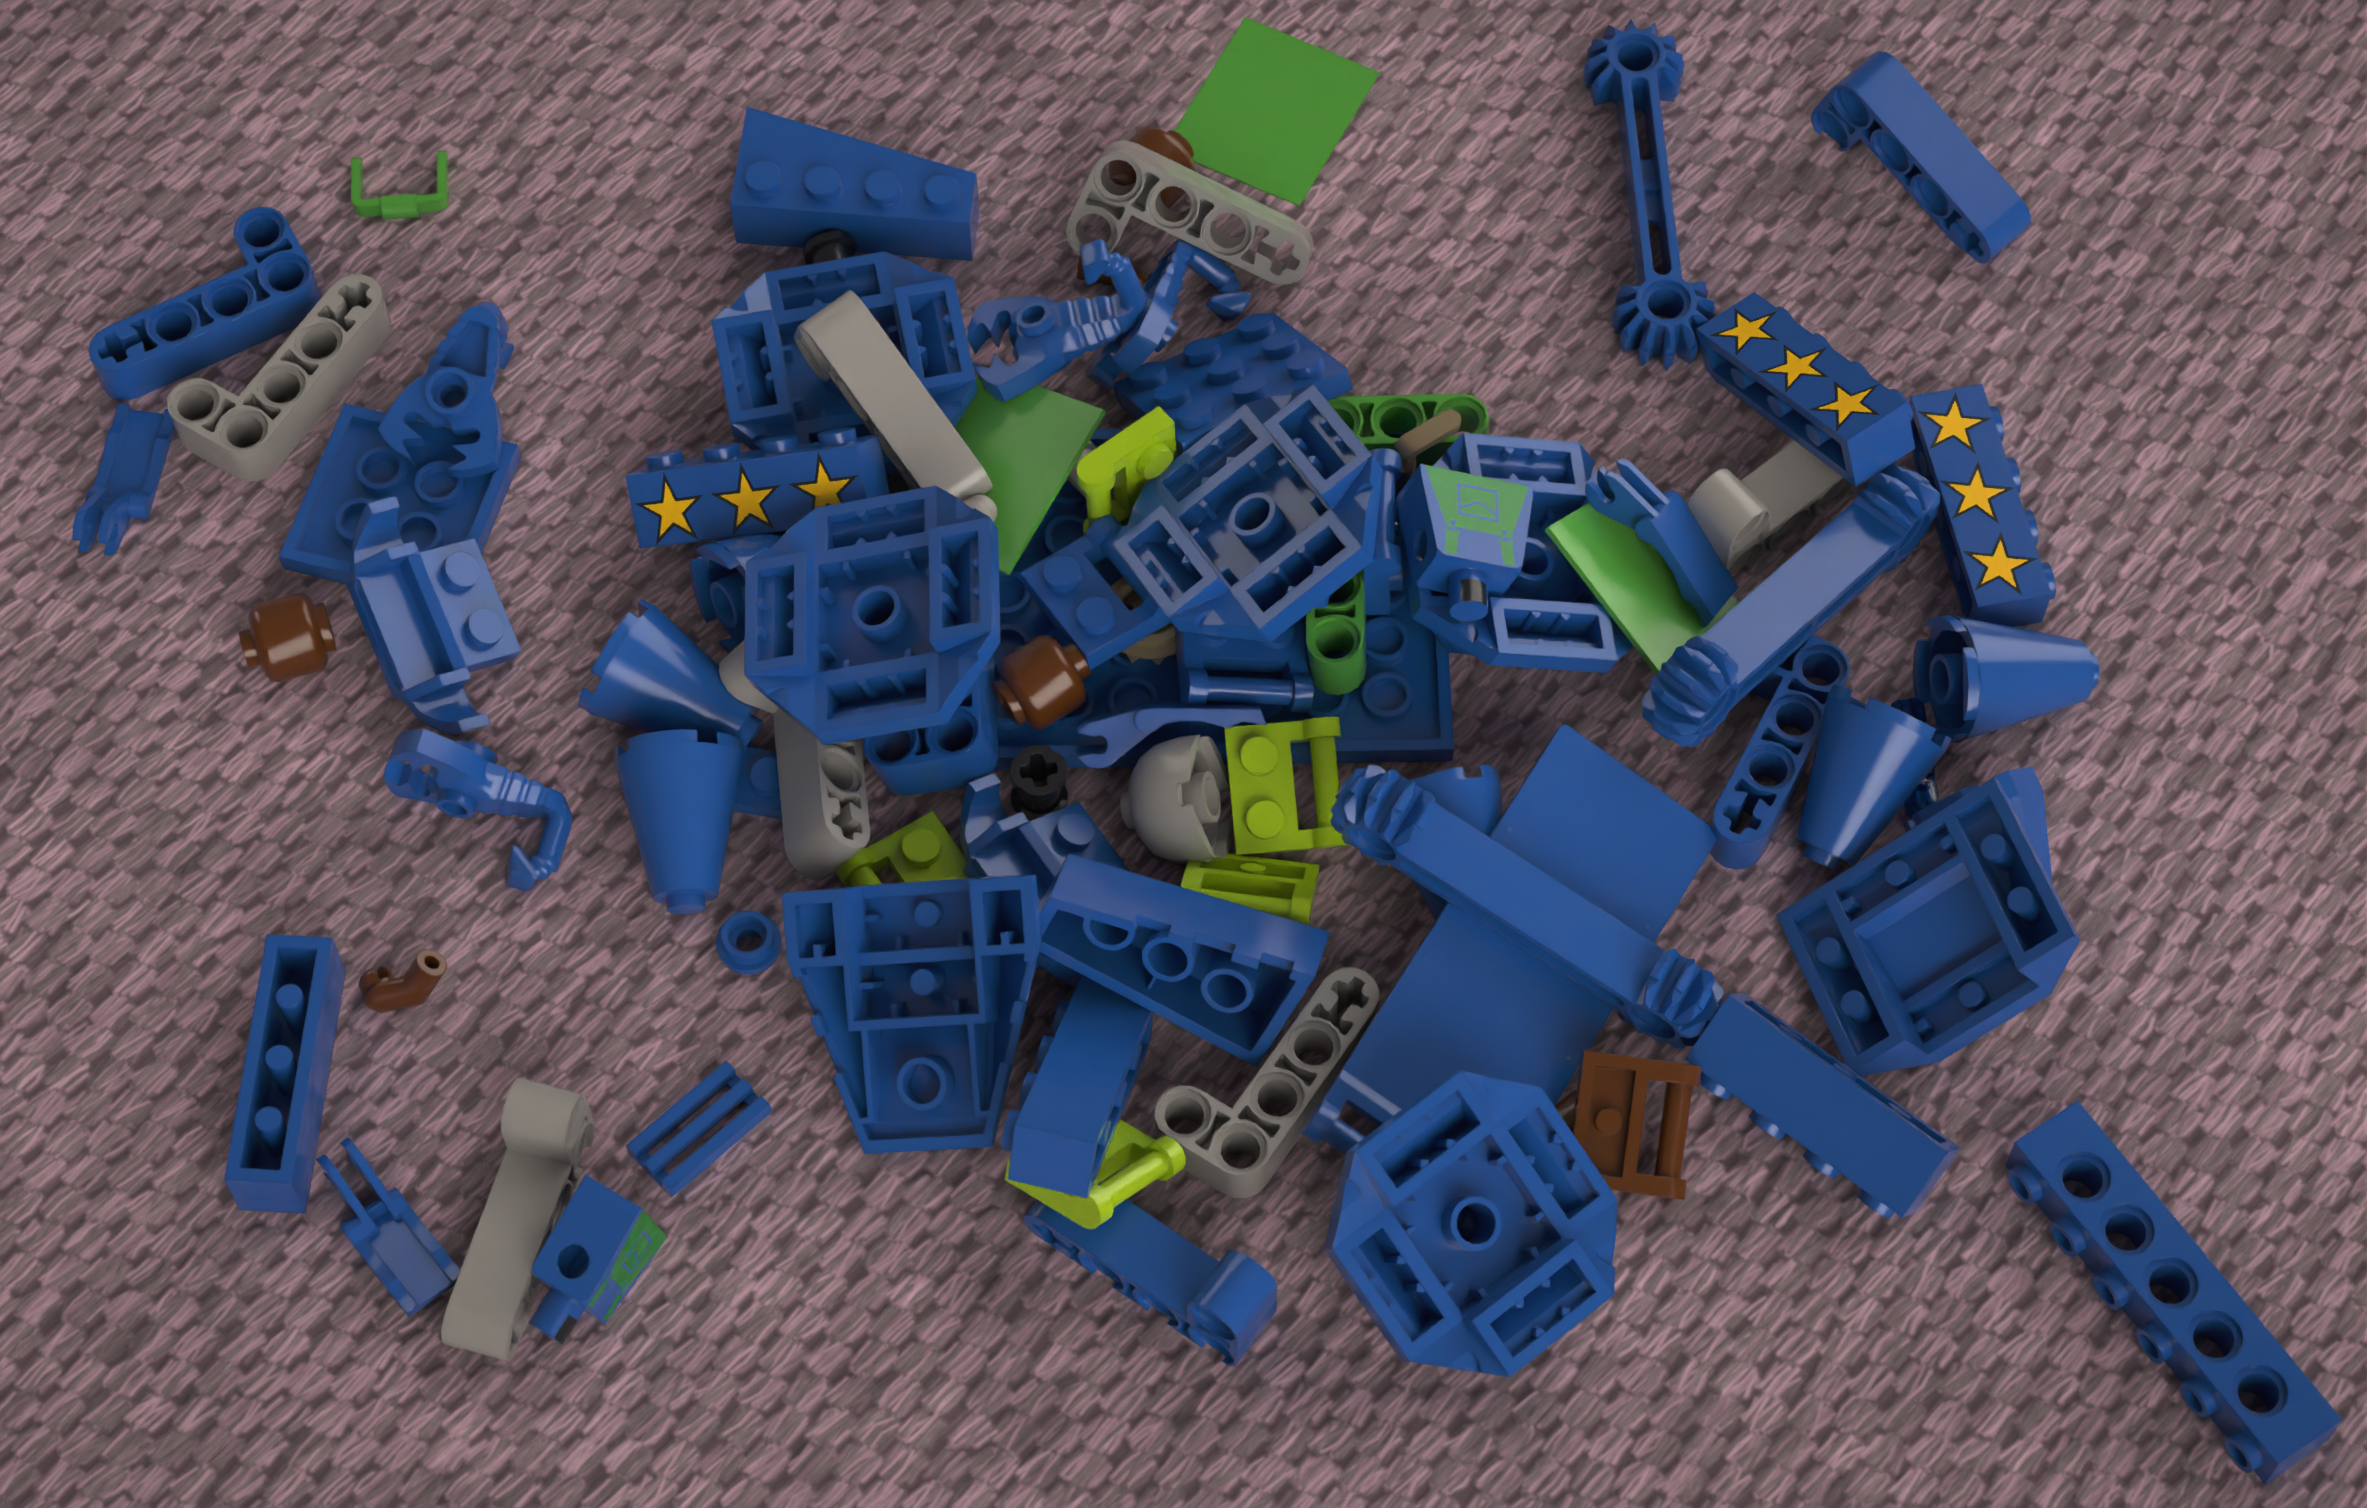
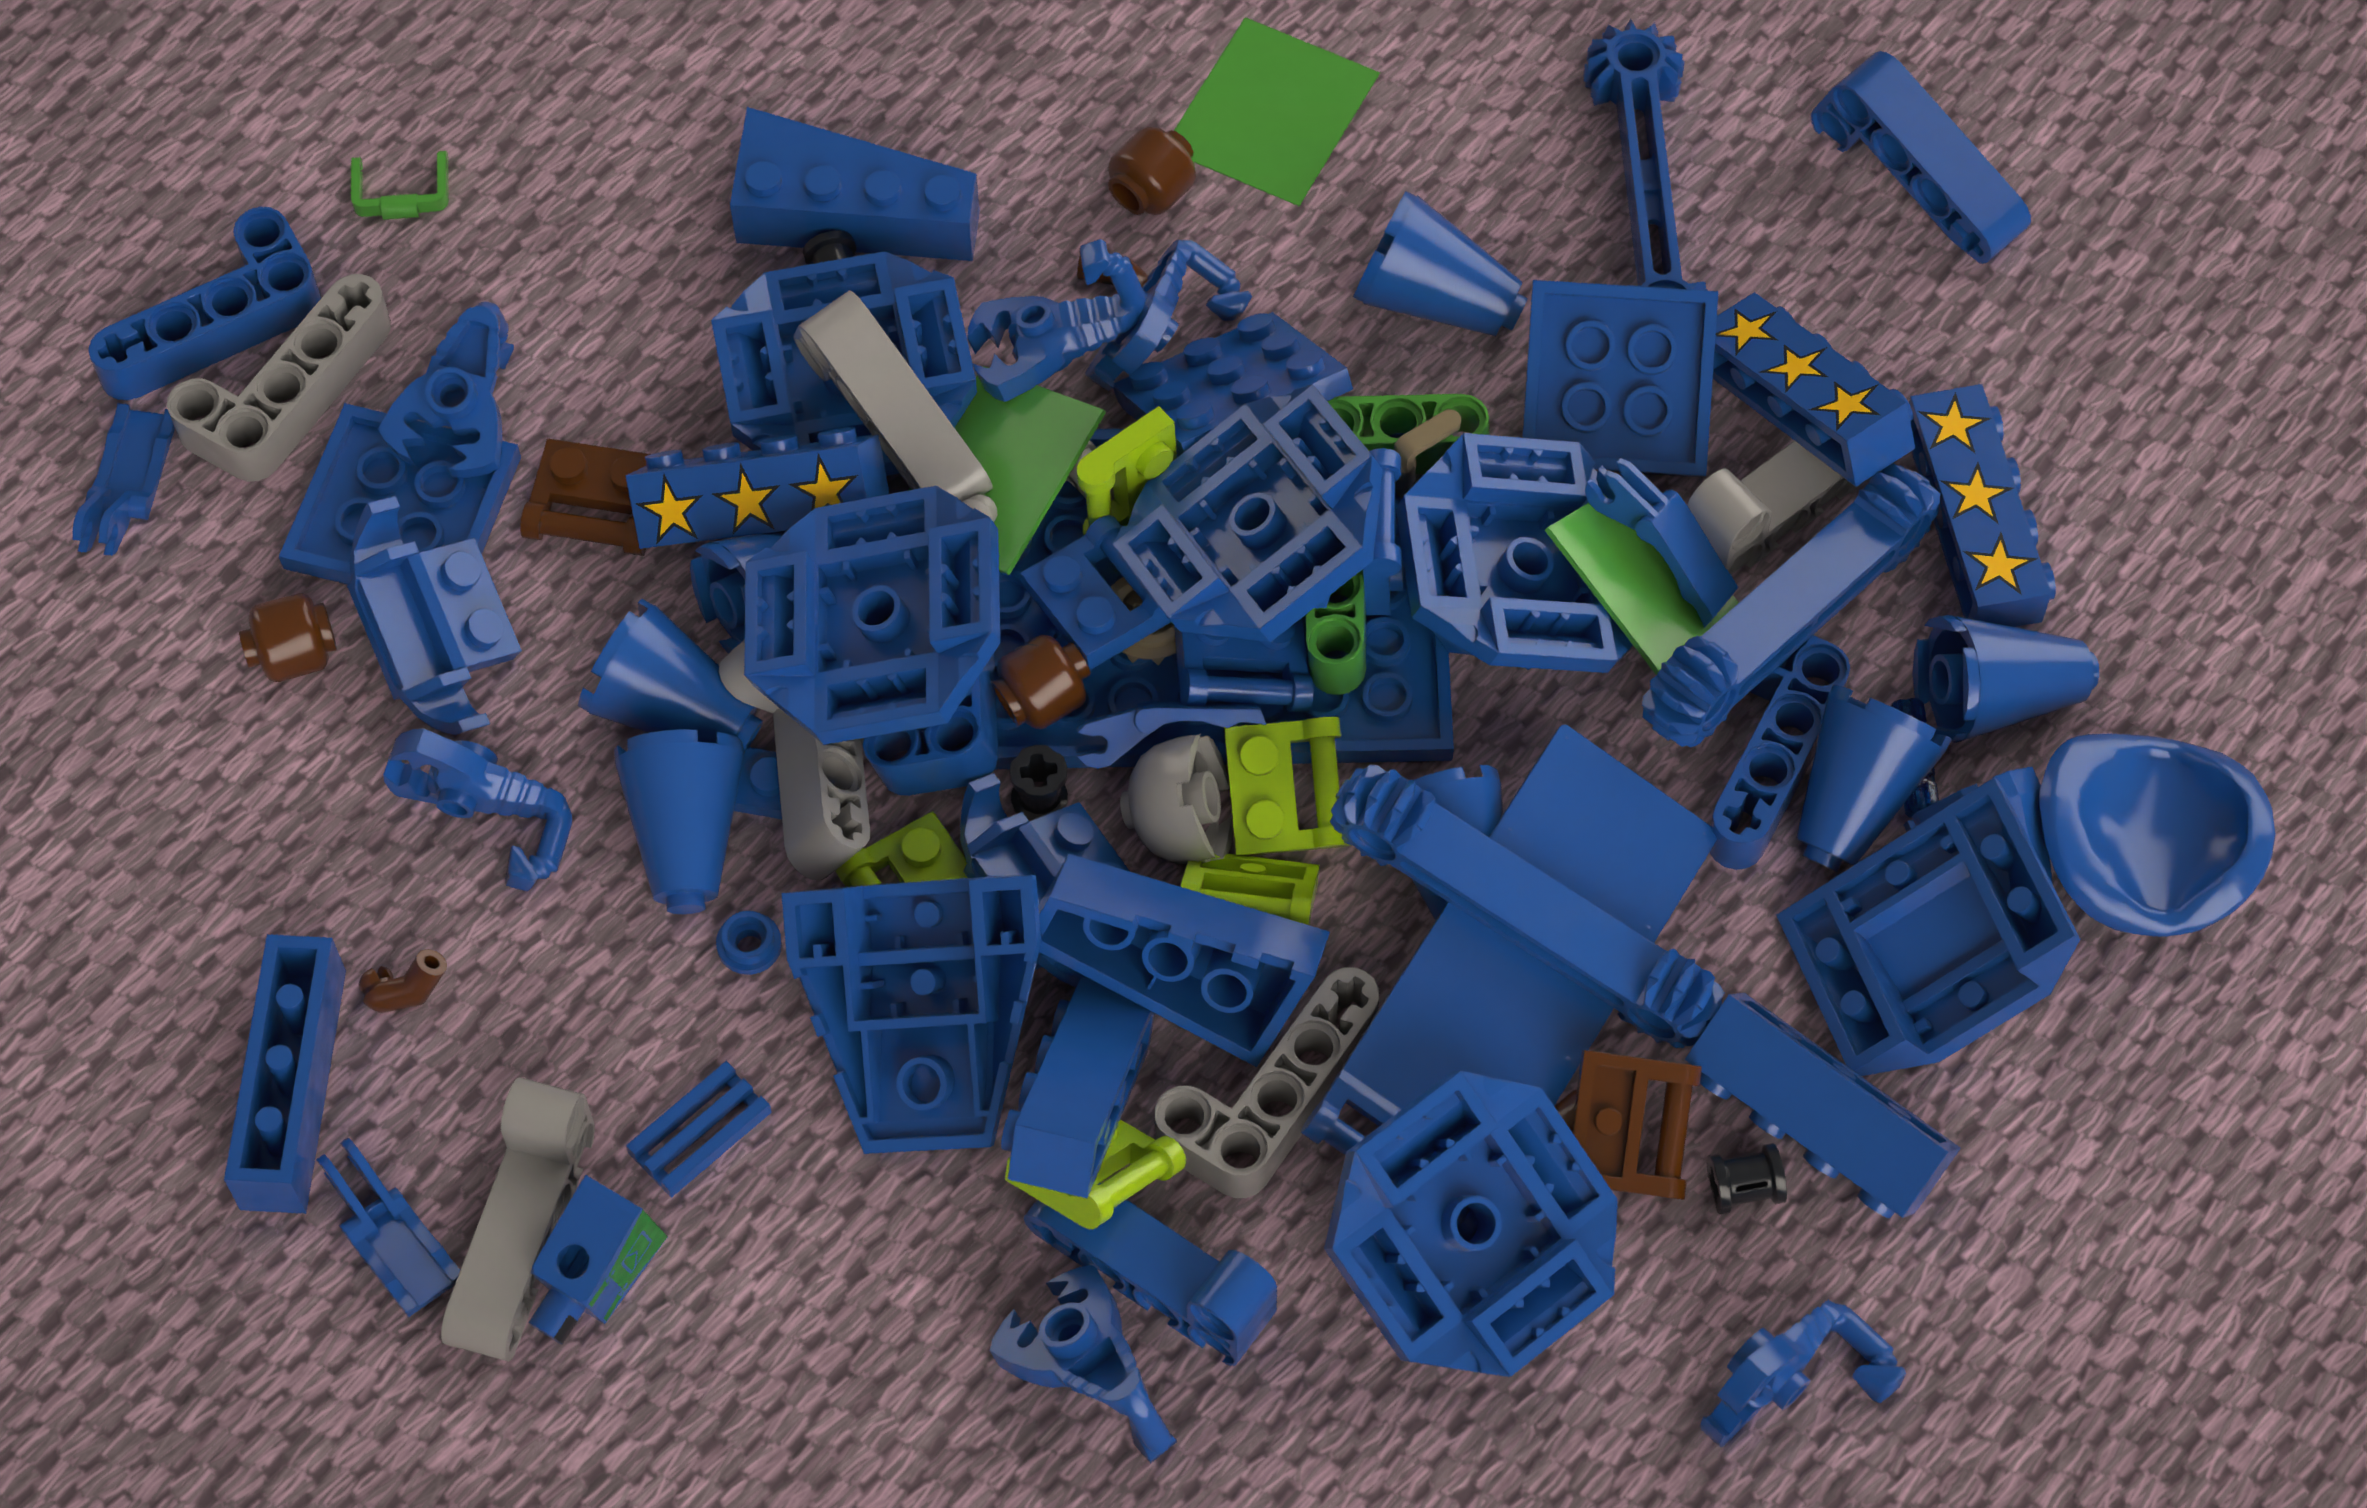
(588, 479): none -> reddish brown plate
(1084, 1350): none -> blue animal
(1193, 225): light grey beam -> none
(1439, 274): none -> blue cone
(1464, 535): blue torso -> none
(1623, 373): none -> blue plate
(1747, 1178): none -> black bush
(1772, 1368): none -> blue animal
(2154, 831): none -> blue piece
(2208, 1307): blue brick -> none

